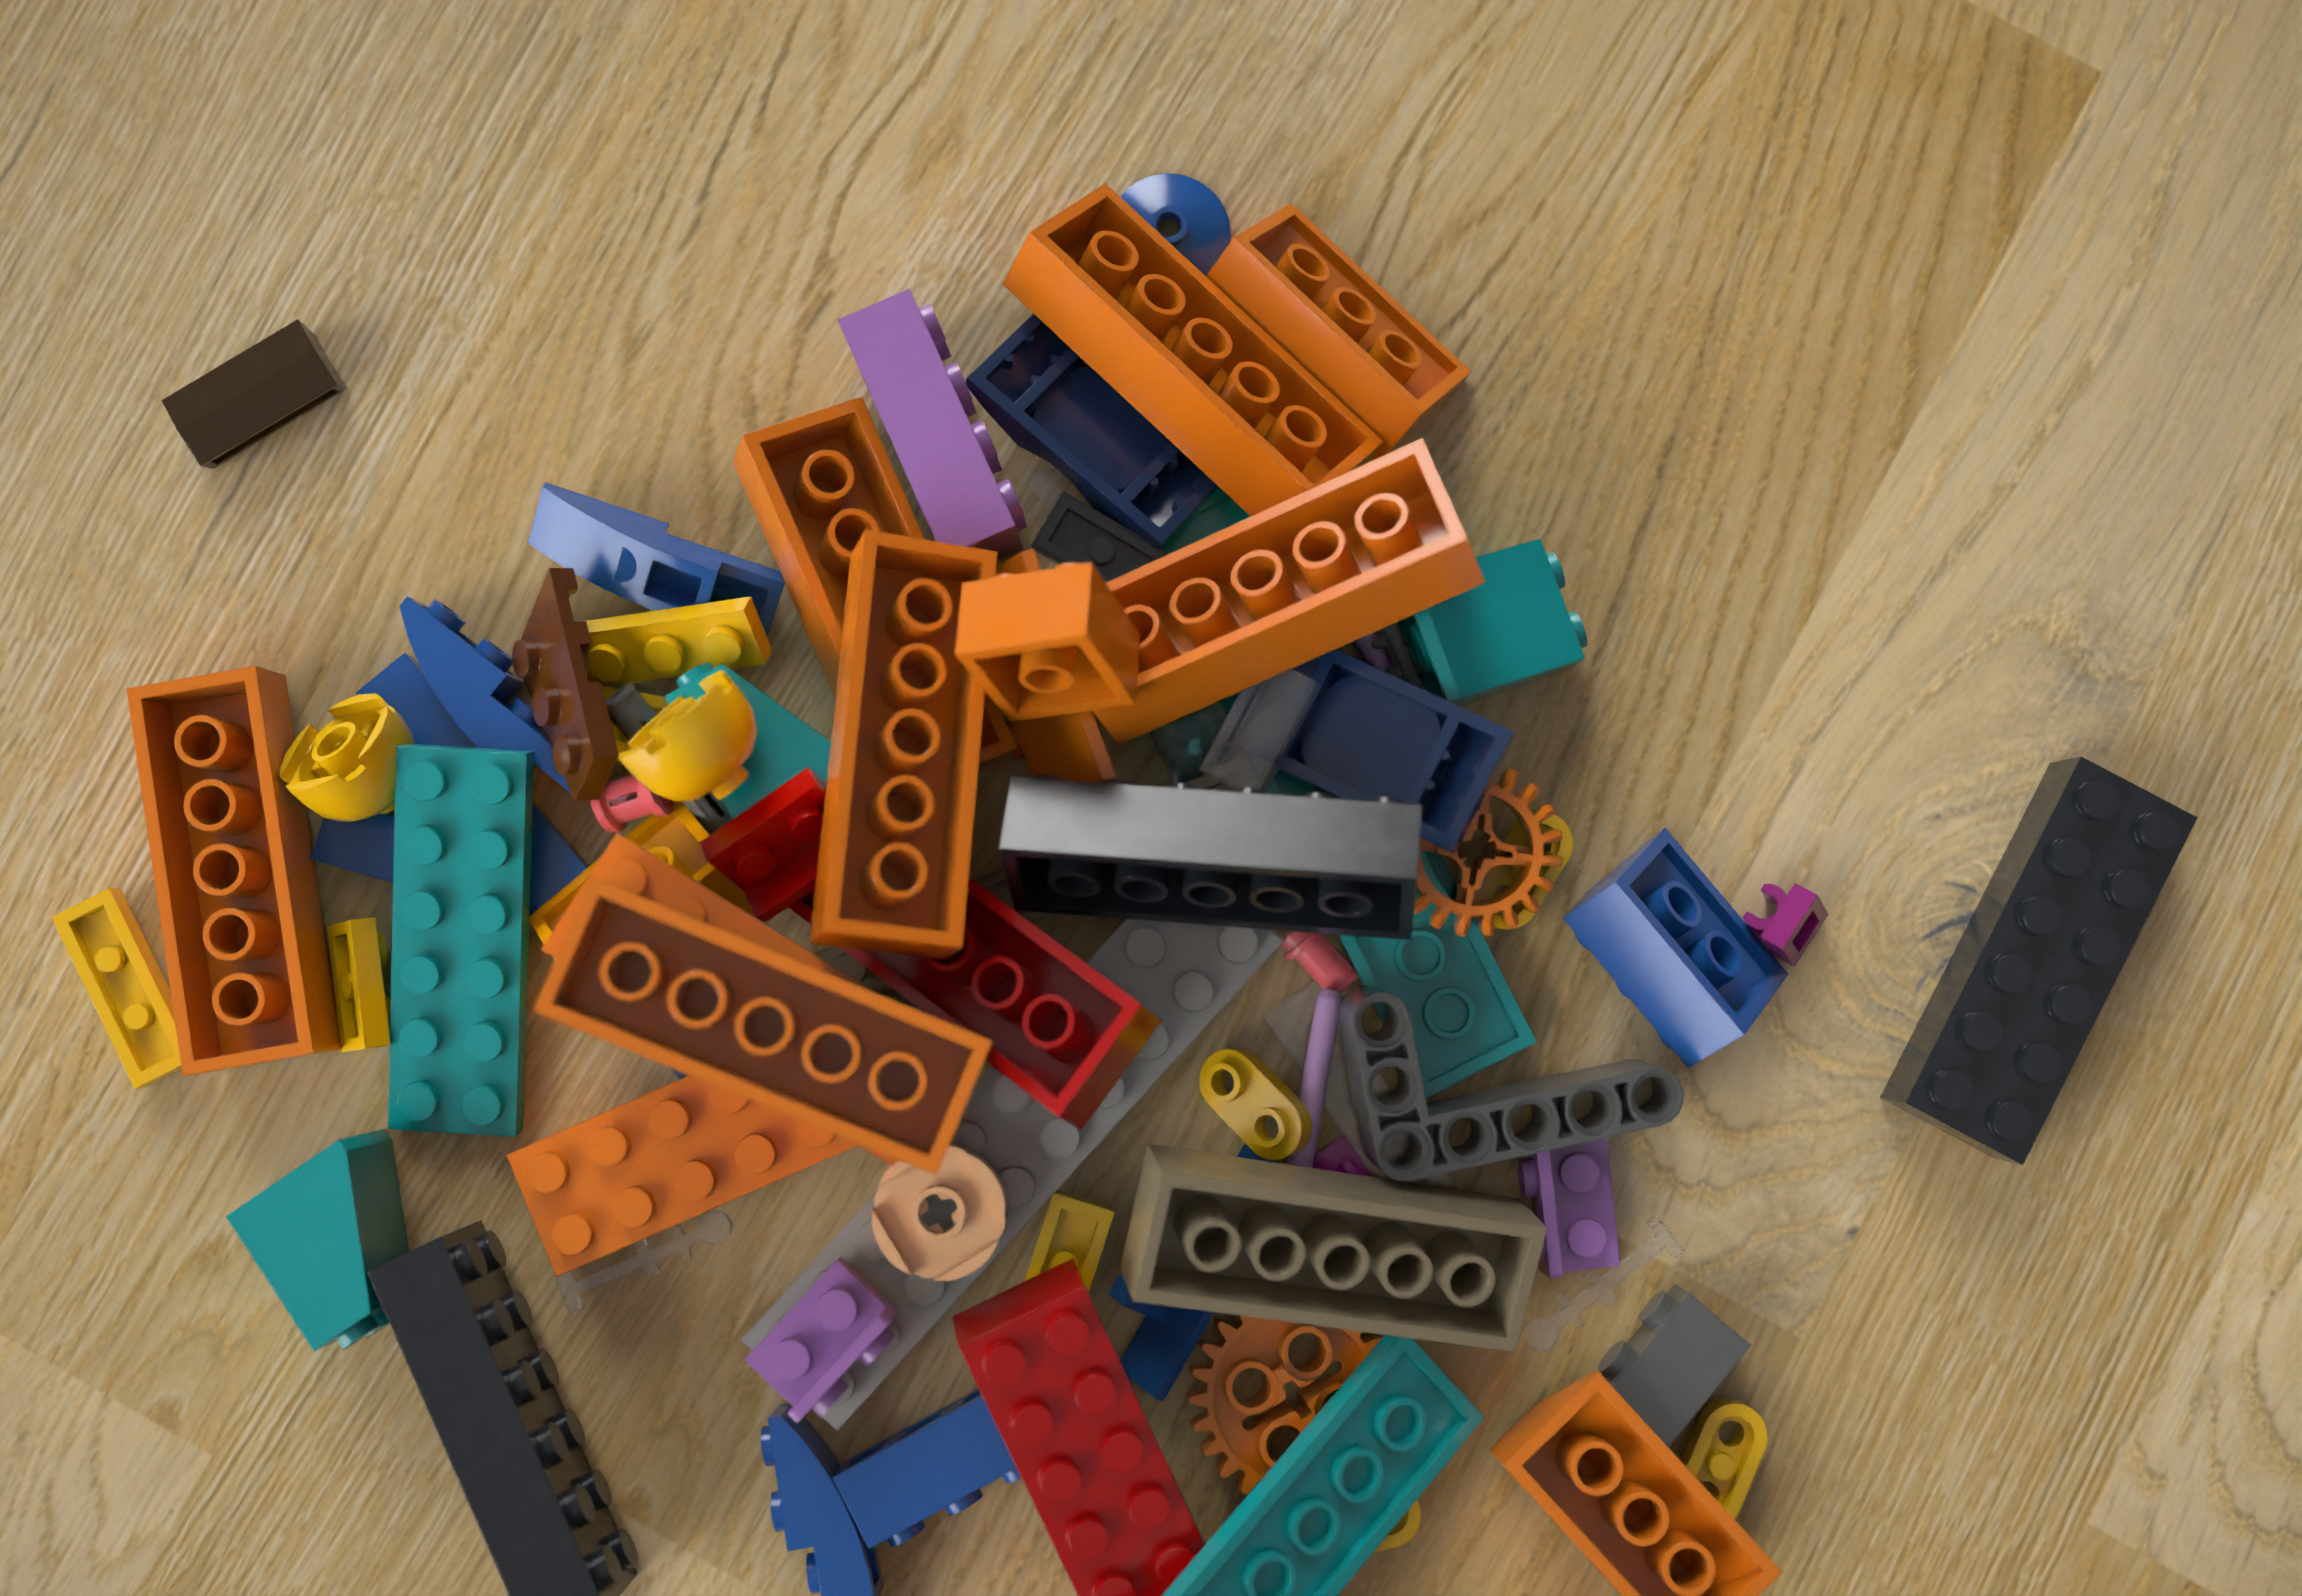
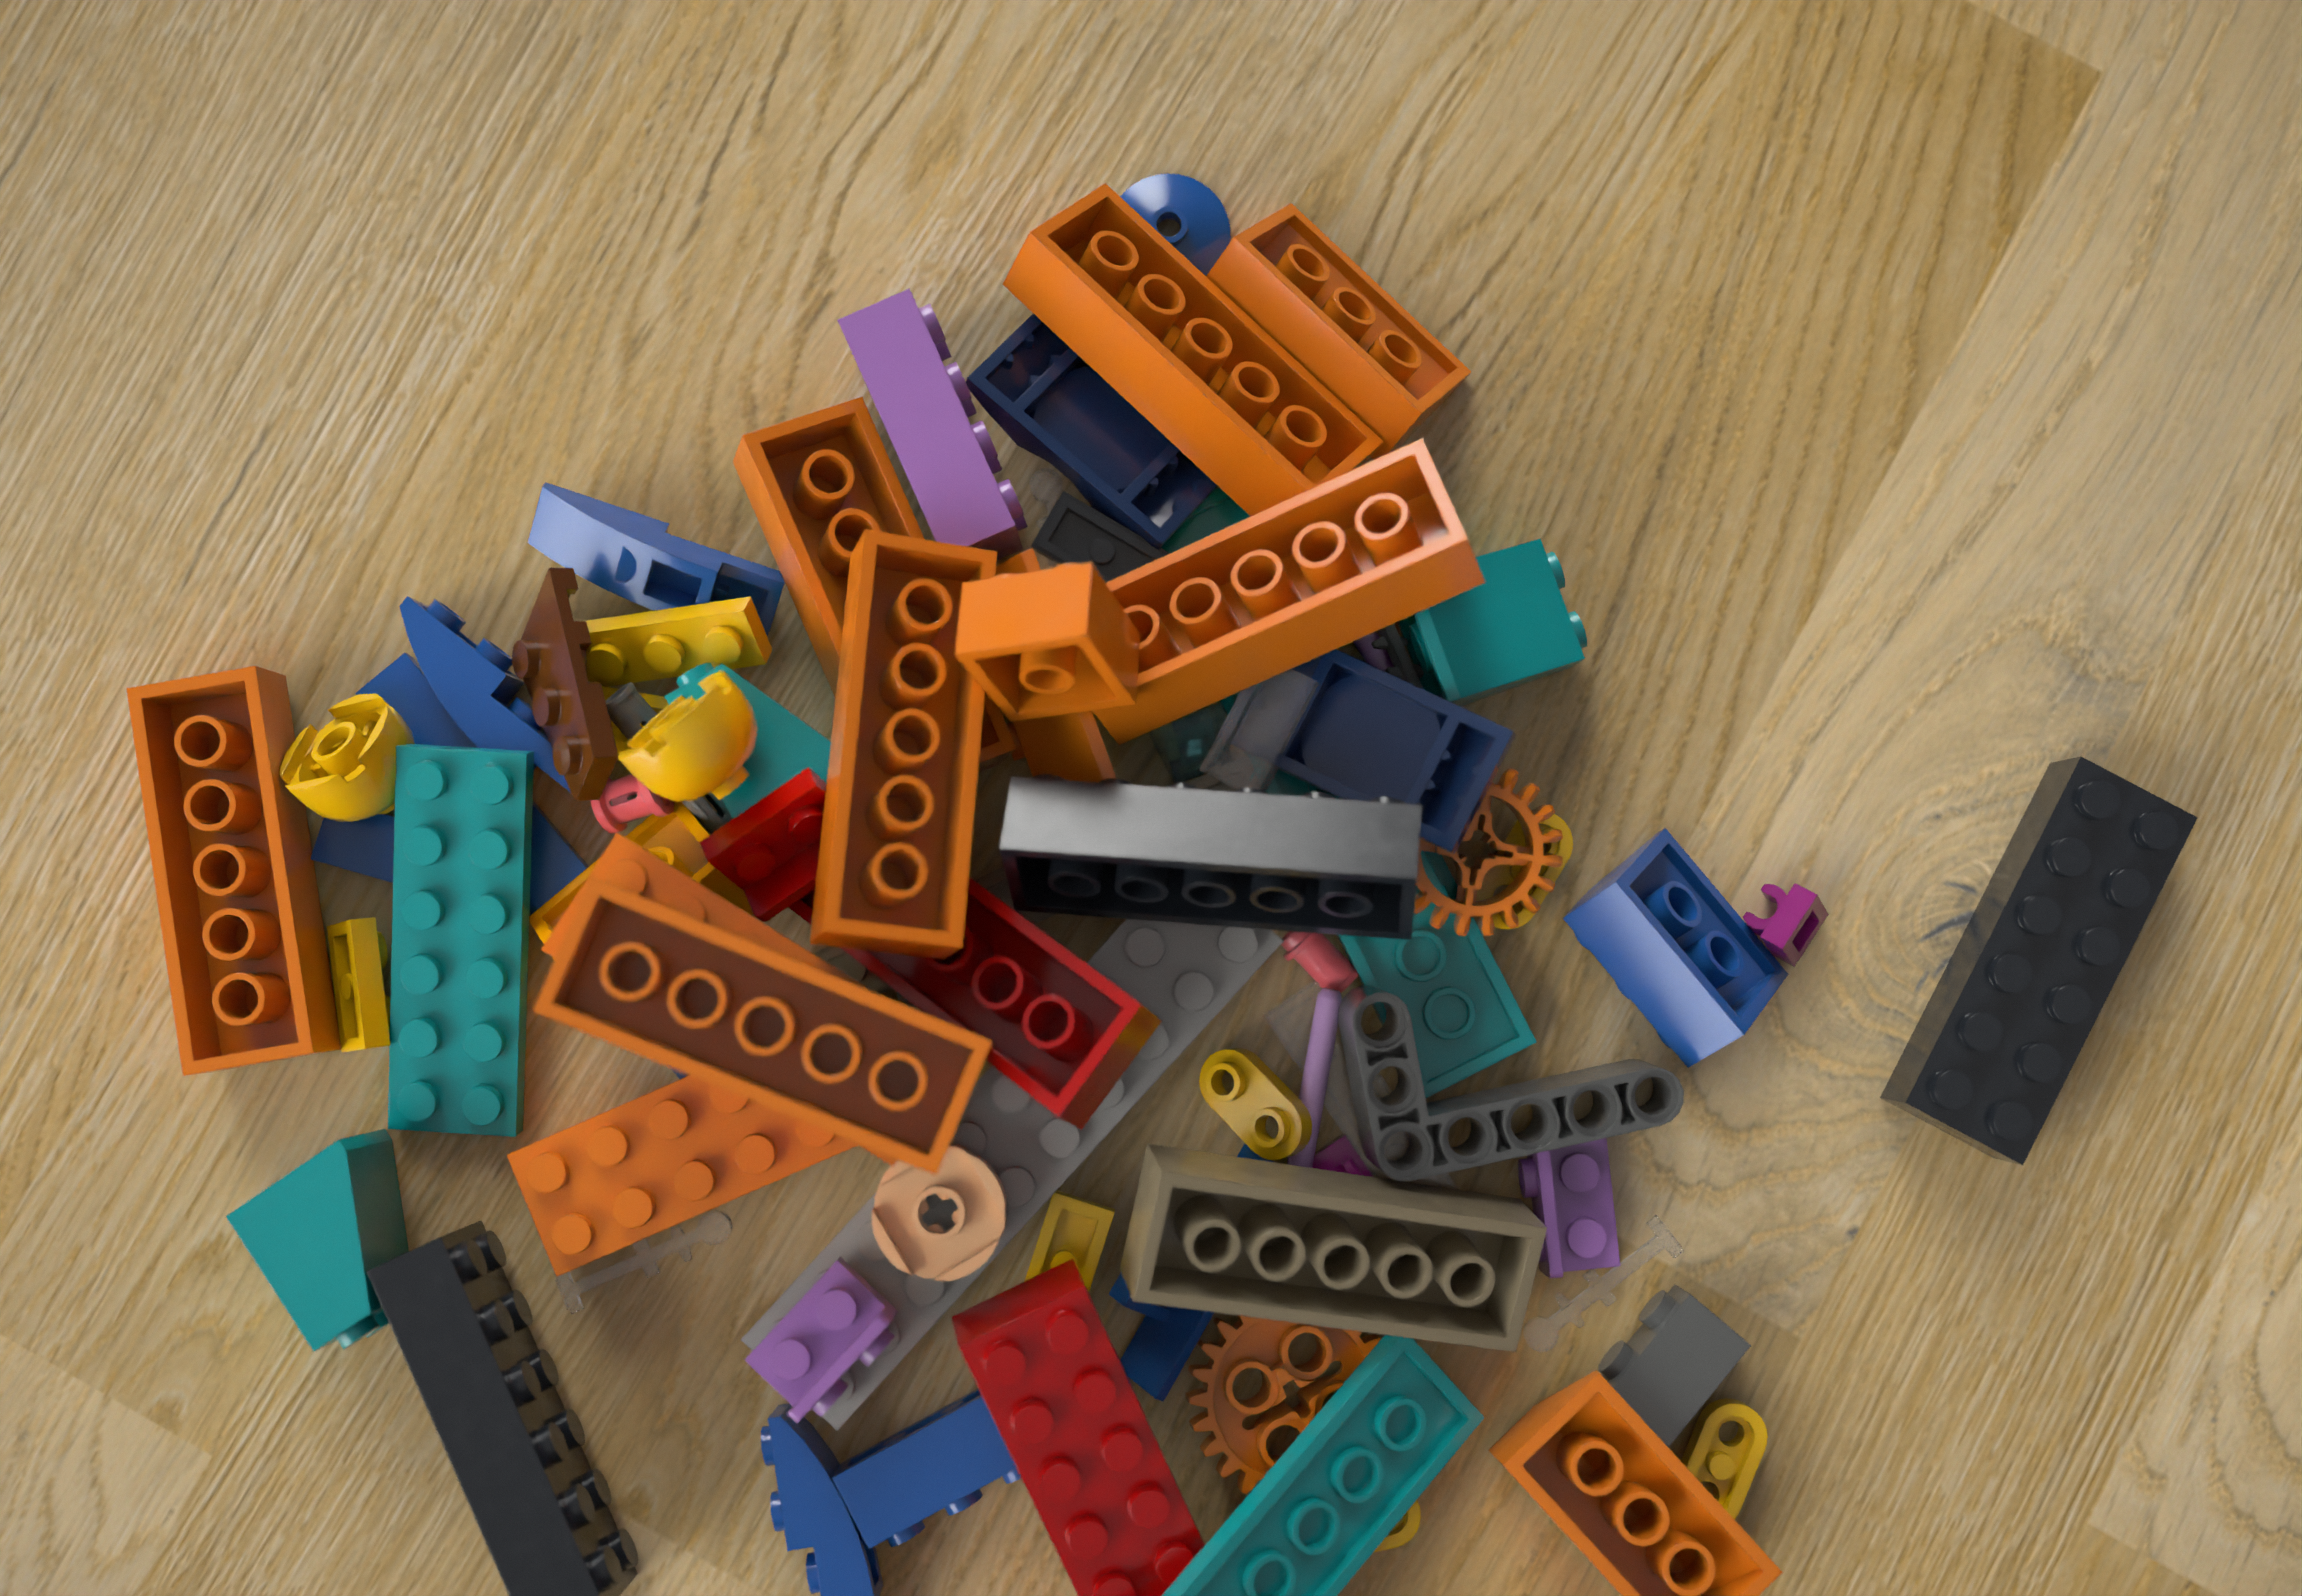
(123, 984): yellow plate -> none
(253, 395): dark brown piece -> none

